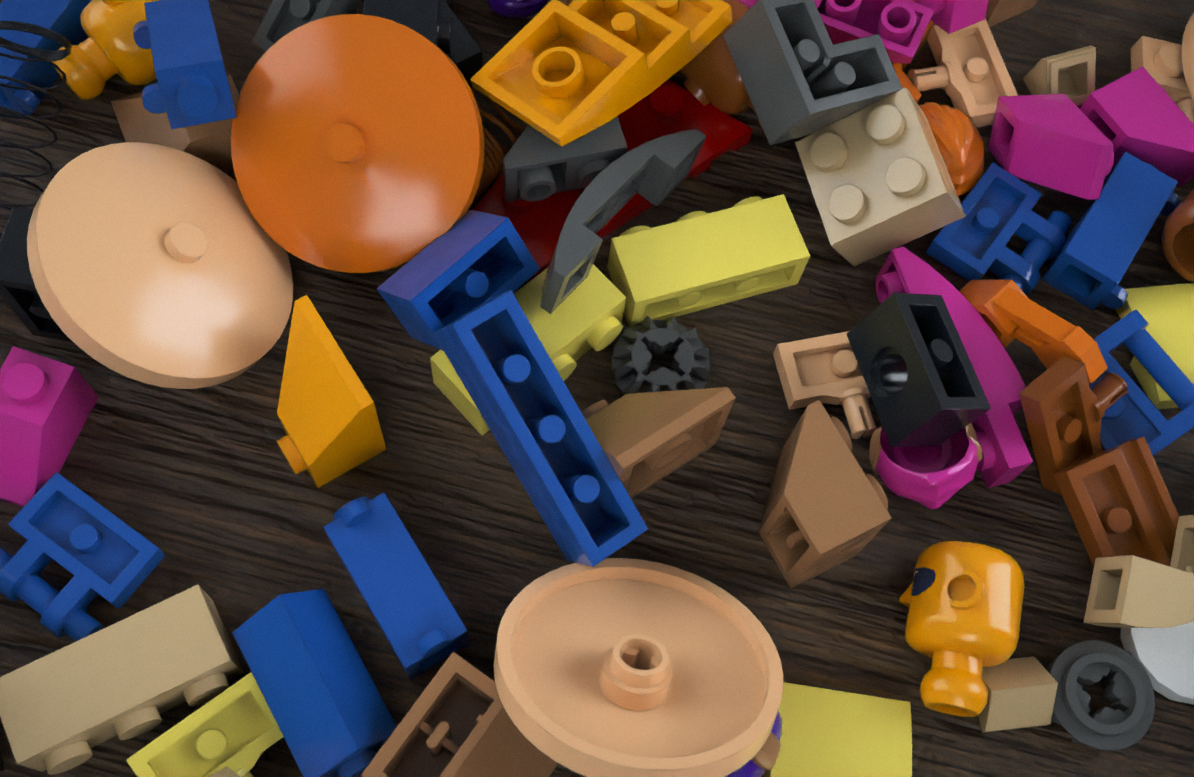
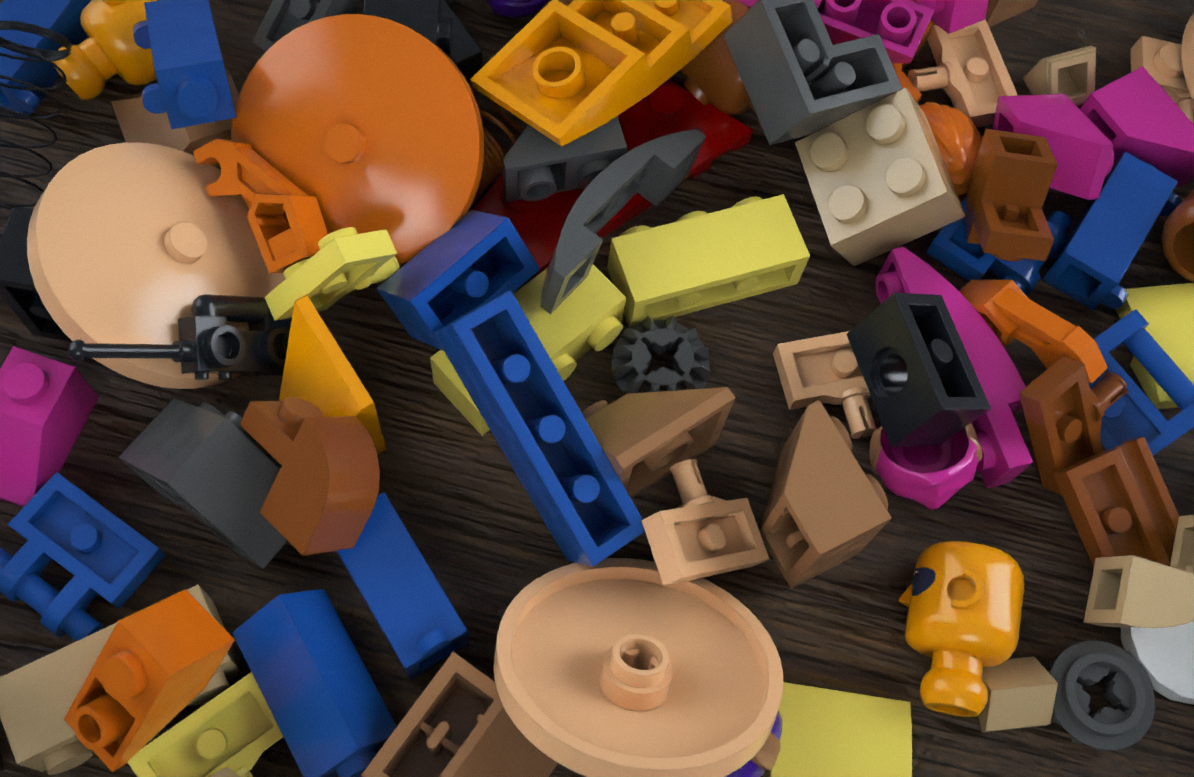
(147, 676): none -> orange slope
(210, 344): none -> black piece
(212, 472): none -> dark grey brick
(271, 195): none -> orange piece
(325, 473): none -> dark orange brick
(340, 266): none -> light yellow plate
(703, 533): none -> light nougat plate
(1008, 196): none -> dark orange brick

